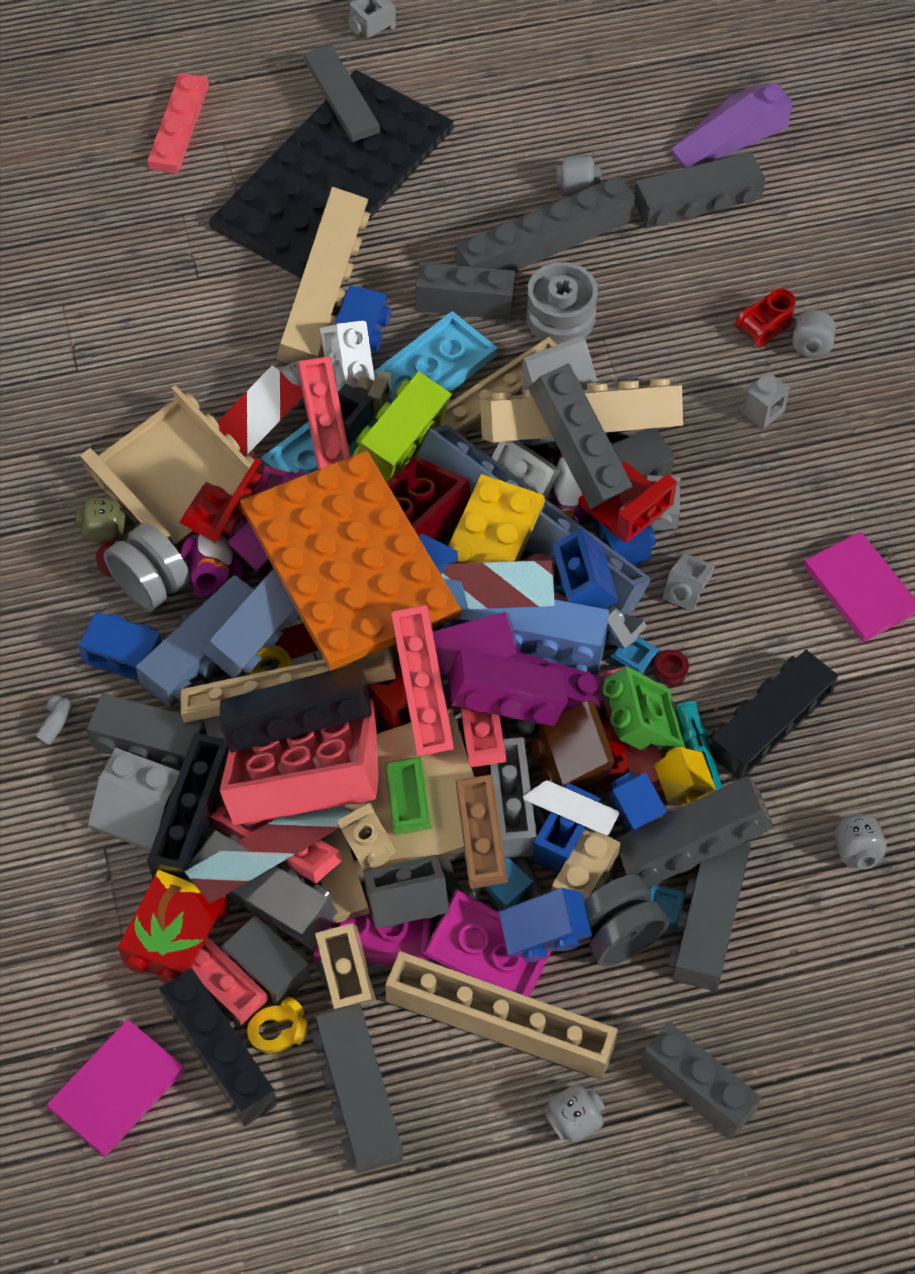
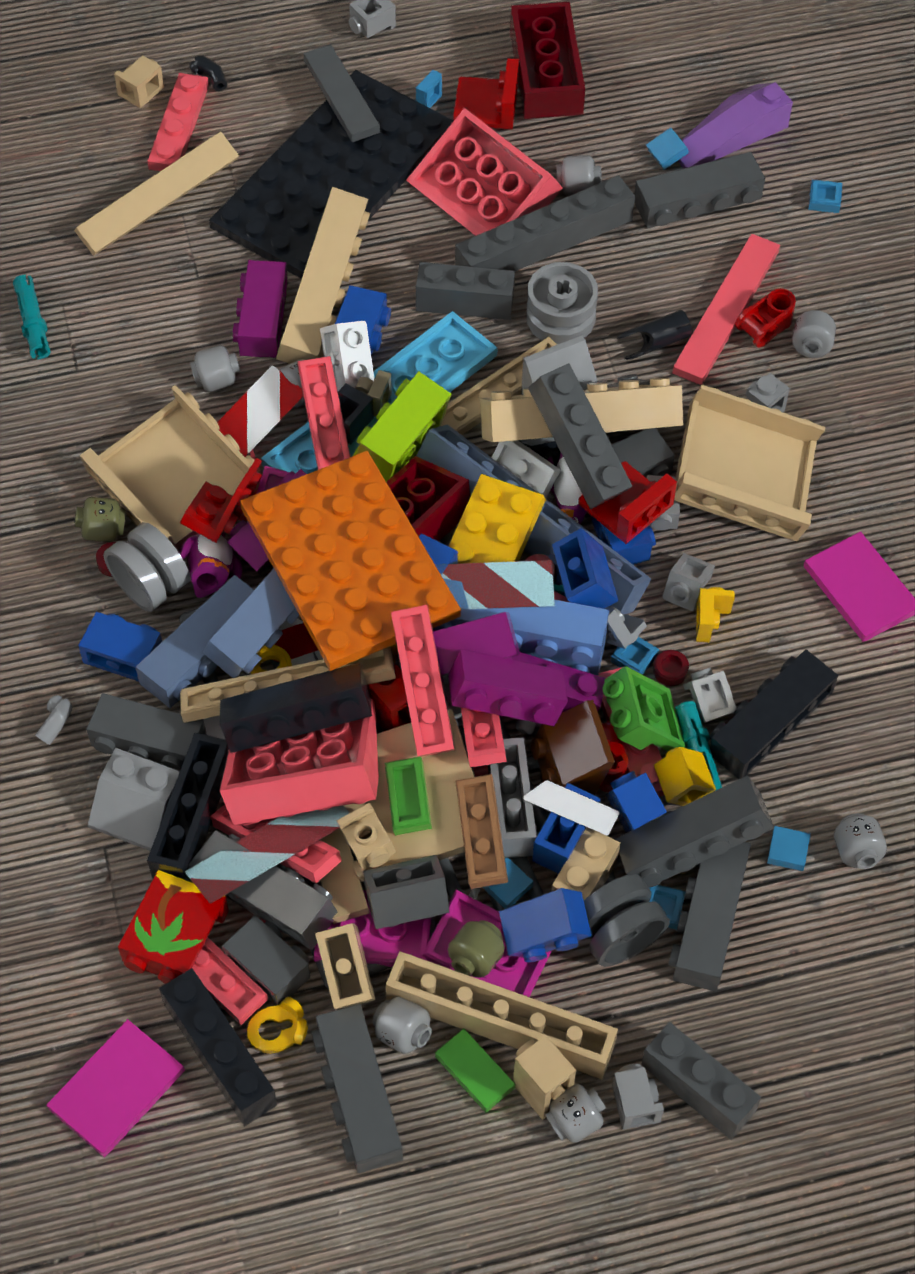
(33, 327): none -> teal pin
(139, 81): none -> tan brick
(156, 193): none -> tan tile
(212, 69): none -> black arm
(215, 368): none -> light grey head
(261, 308): none -> magenta brick
(402, 1024): none -> light grey head
(429, 89): none -> dark azure tile
(475, 1070): none -> bright green tile
(476, 948): none -> olive head
(481, 177): none -> coral slope
(490, 99): none -> red bracket
(542, 1074): none -> tan brick
(548, 60): none -> dark red brick
(636, 1097): none -> light grey brick
(660, 332): none -> black piece
(667, 148): none -> dark azure tile
(708, 609): none -> yellow bracket
(711, 694): none -> light grey bracket
(724, 309): none -> coral tile
(747, 462): none -> tan panel
(788, 848): none -> dark azure tile
(825, 196): none -> dark azure tile

